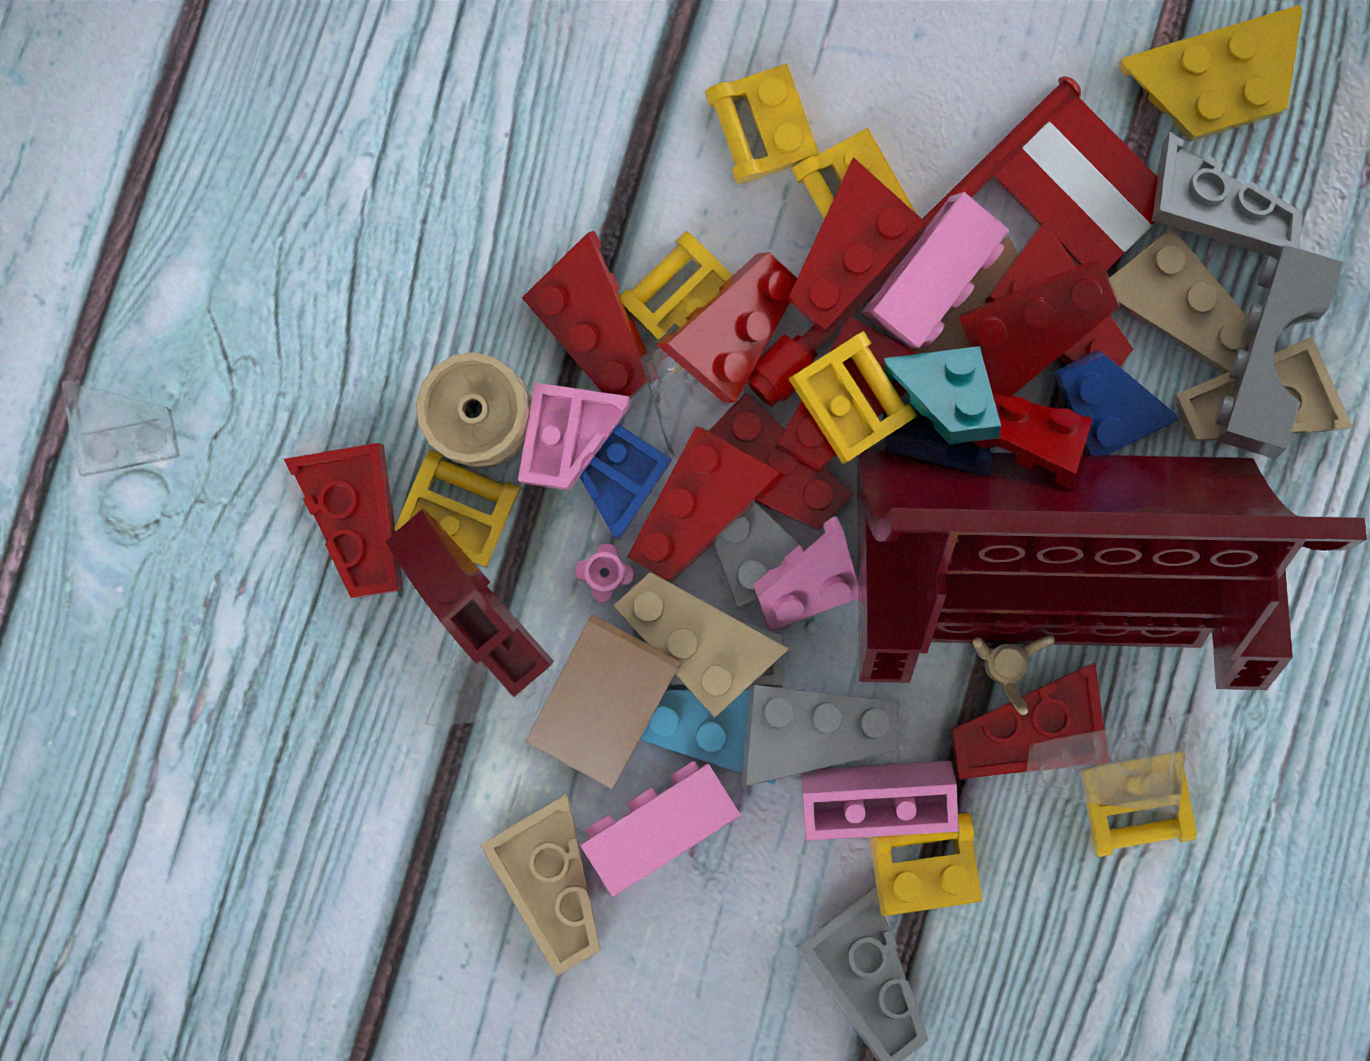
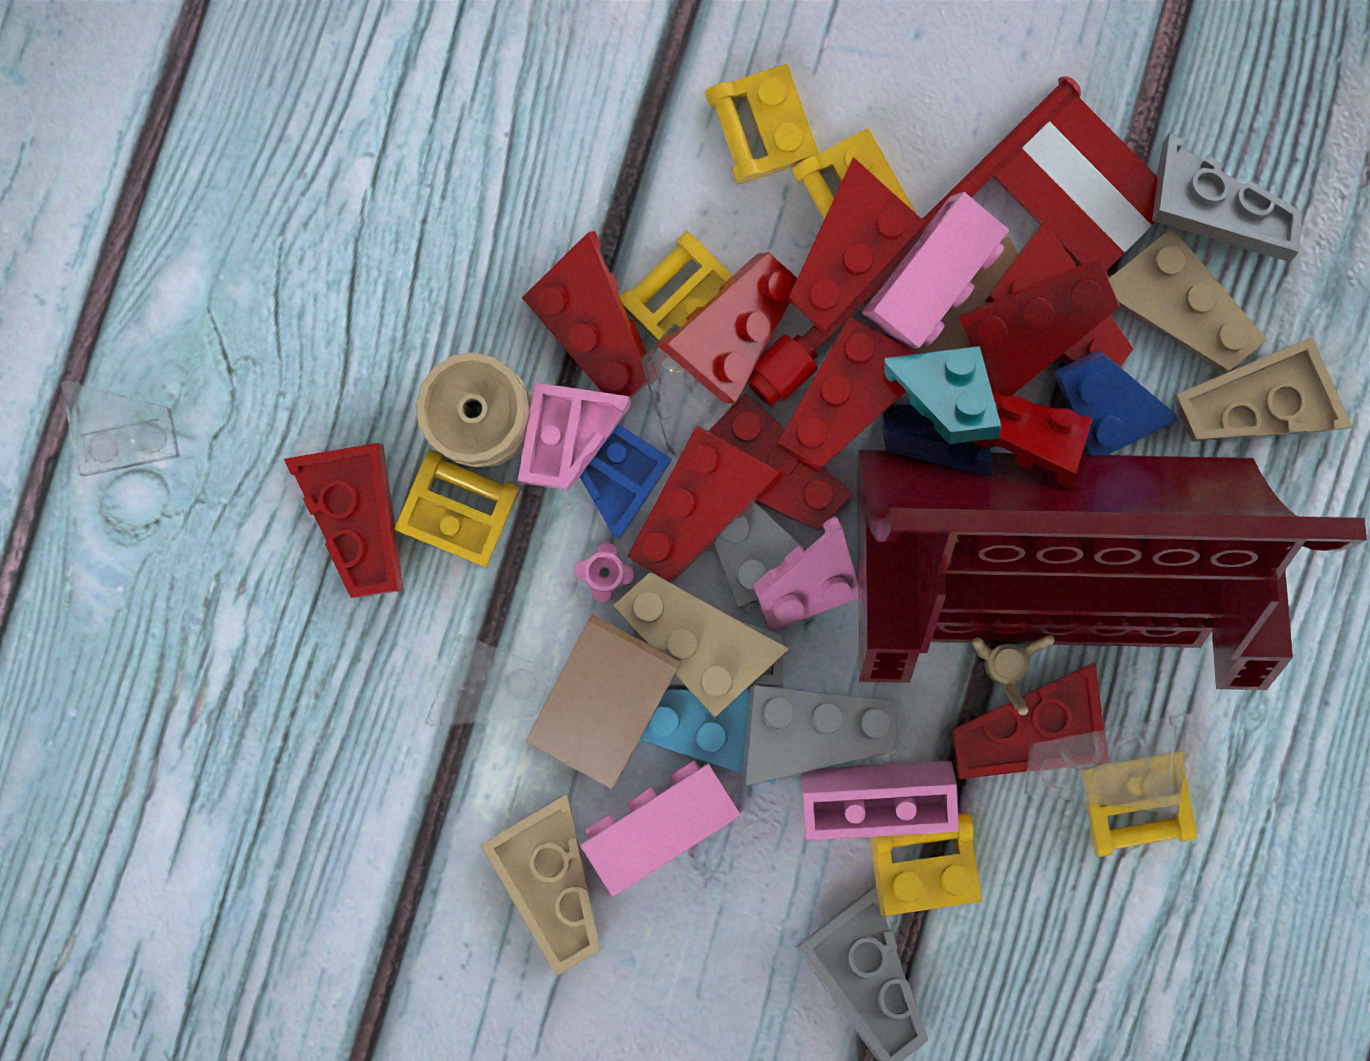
(464, 603): dark red slope -> none
(840, 405): yellow plate -> none
(1222, 75): yellow wing -> none
(1261, 409): light grey arch -> none

